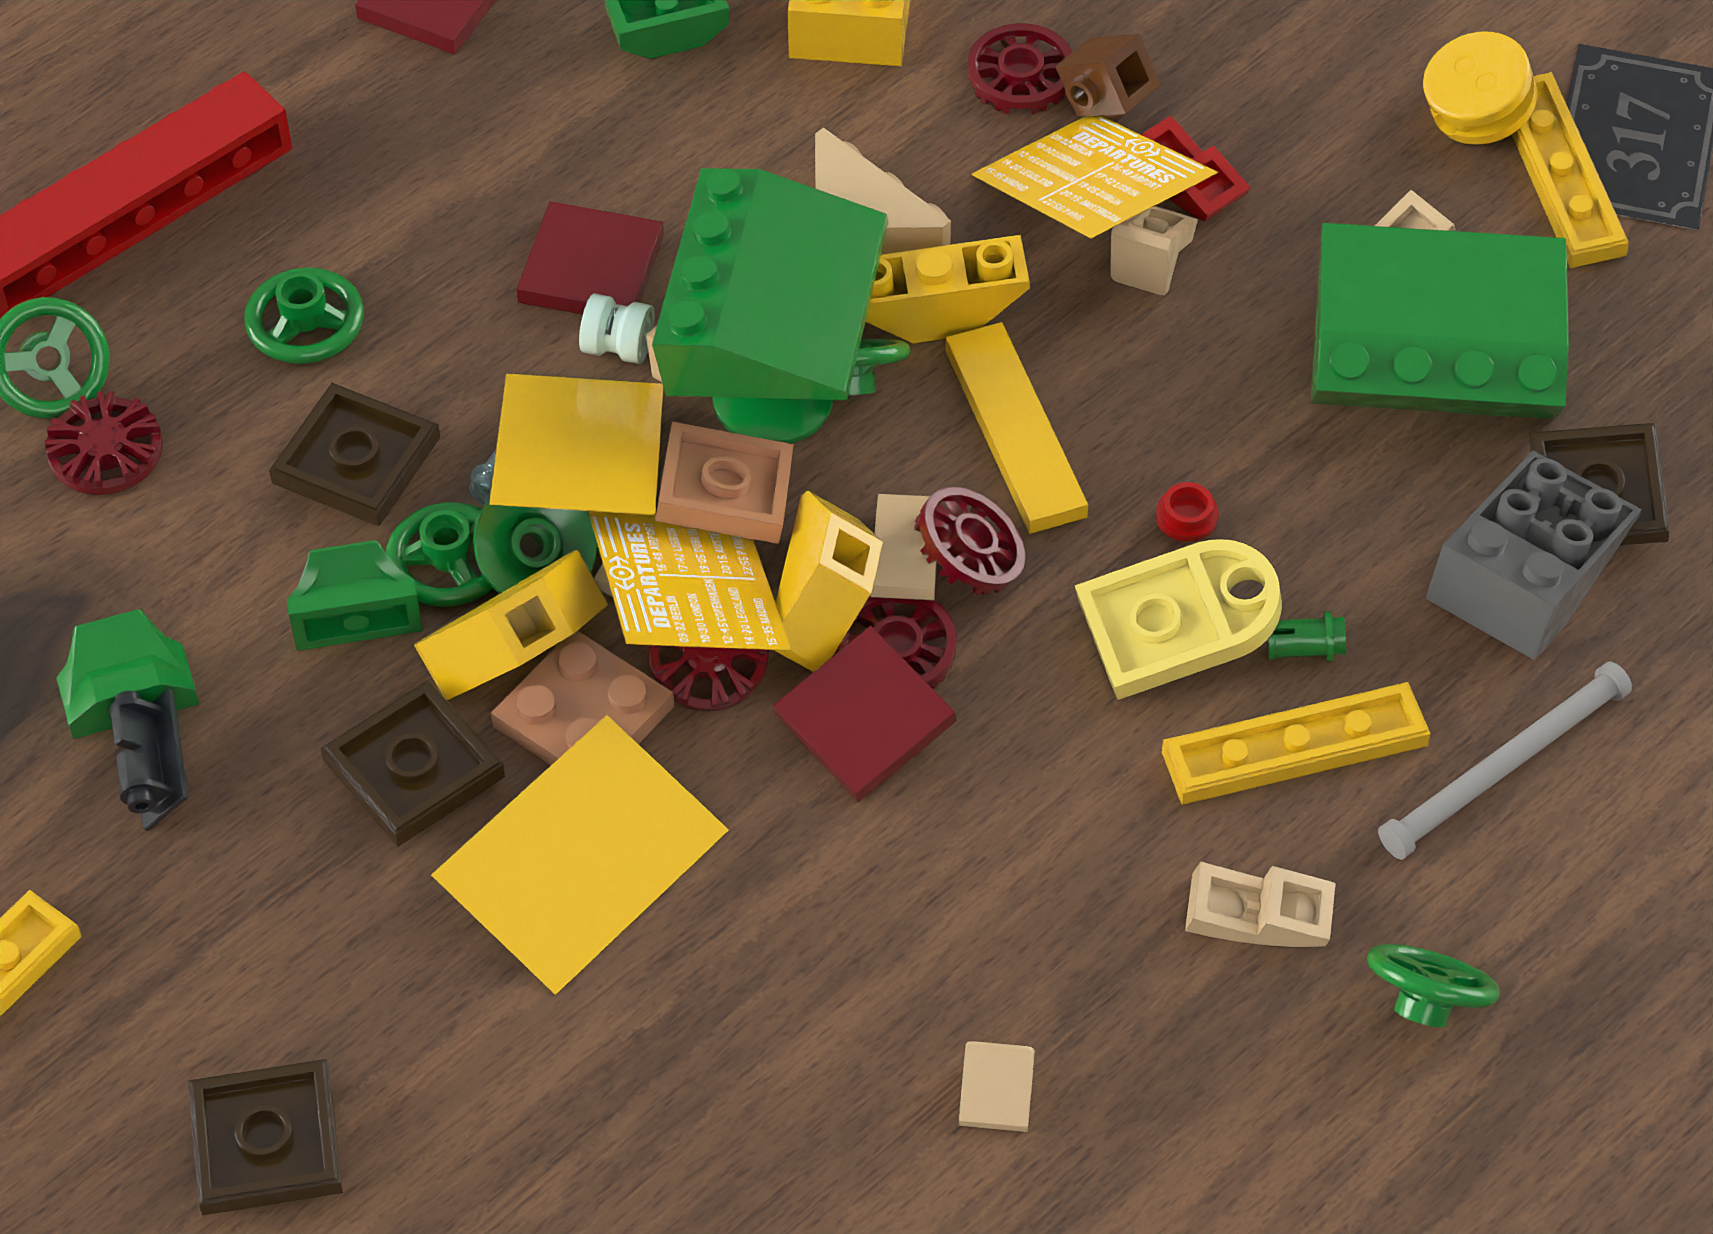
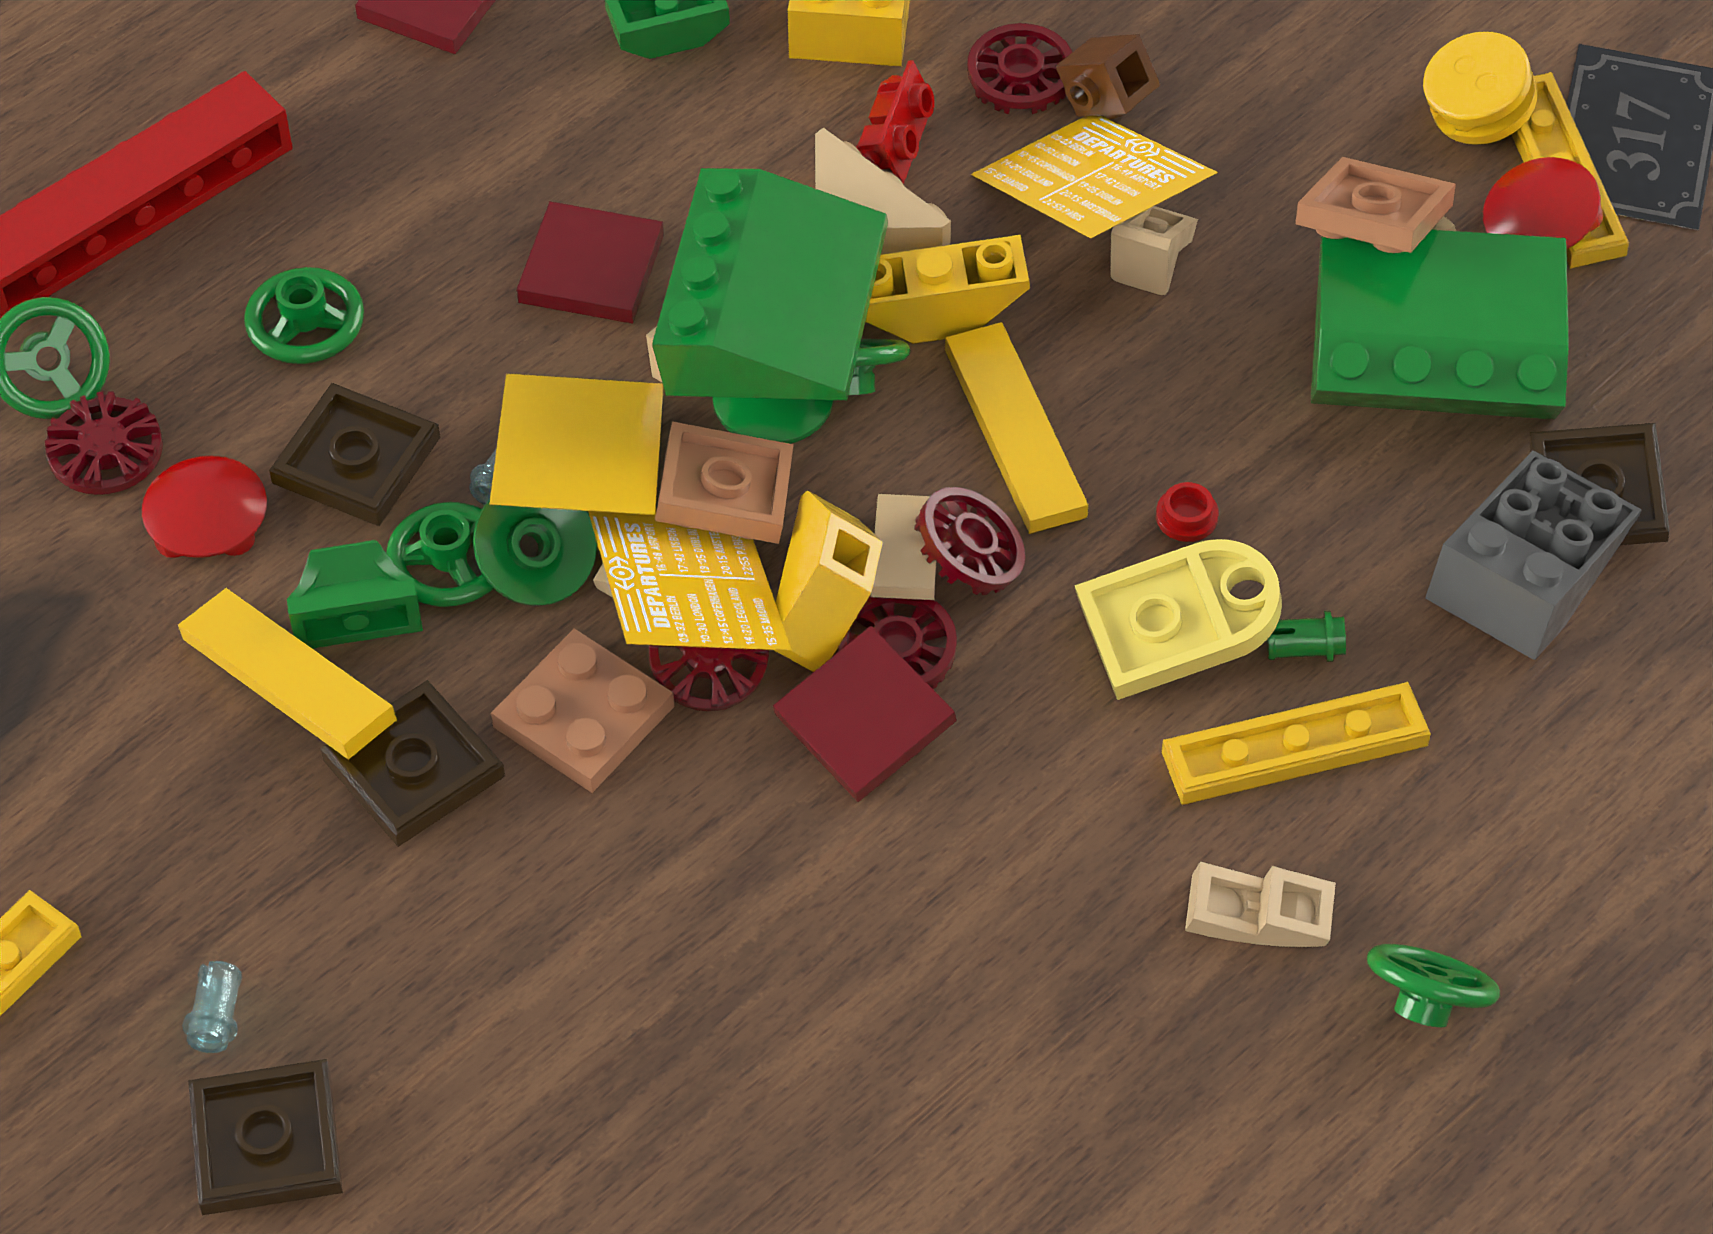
(118, 657): green slope -> none
(154, 773): black hinge -> none
(204, 508): none -> red dish
(211, 1020): none -> clear light blue pin
(287, 673): none -> yellow tile
(512, 626): yellow slope -> none
(580, 854): yellow sticker -> none
(616, 328): light aqua wheel -> none
(897, 121): none -> red hinge
(996, 1086): tan slope -> none
(1211, 194): red slope -> none
(1375, 205): none -> nougat plate
(1401, 835): light grey bar -> none
(1545, 201): none -> red dish

